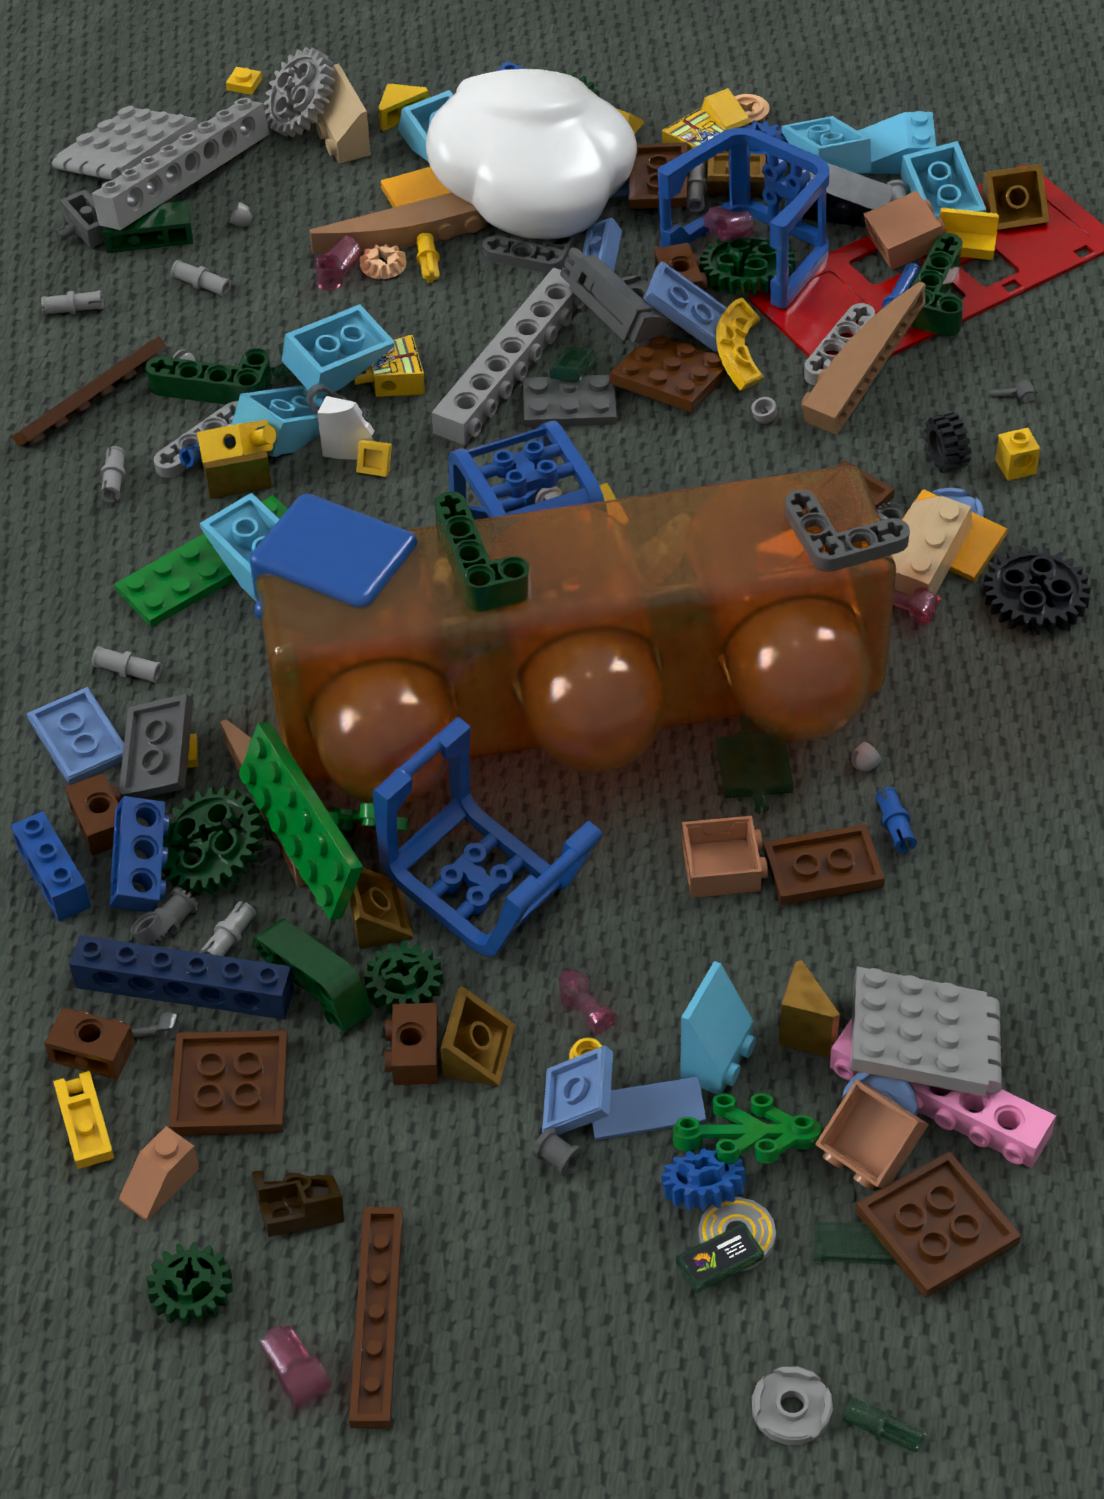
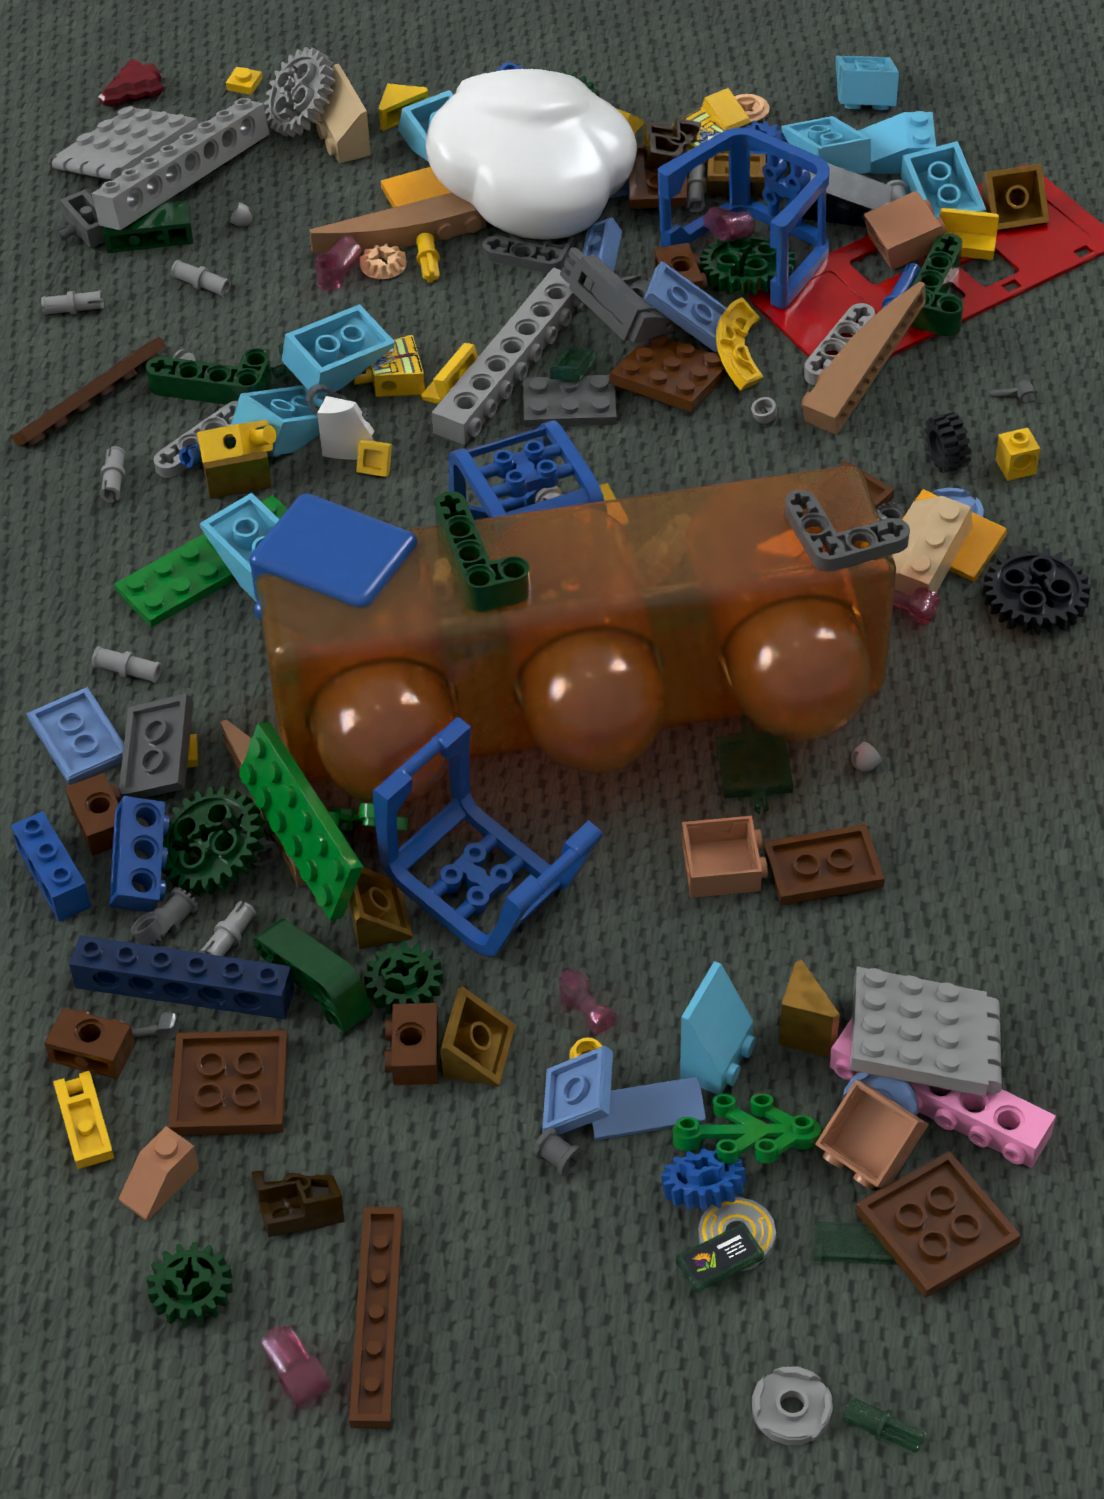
(132, 83): none -> dark red rock
(450, 373): none -> yellow panel
(667, 142): none -> dark brown slope
(866, 81): none -> medium azure slope
(896, 819): blue pin -> none

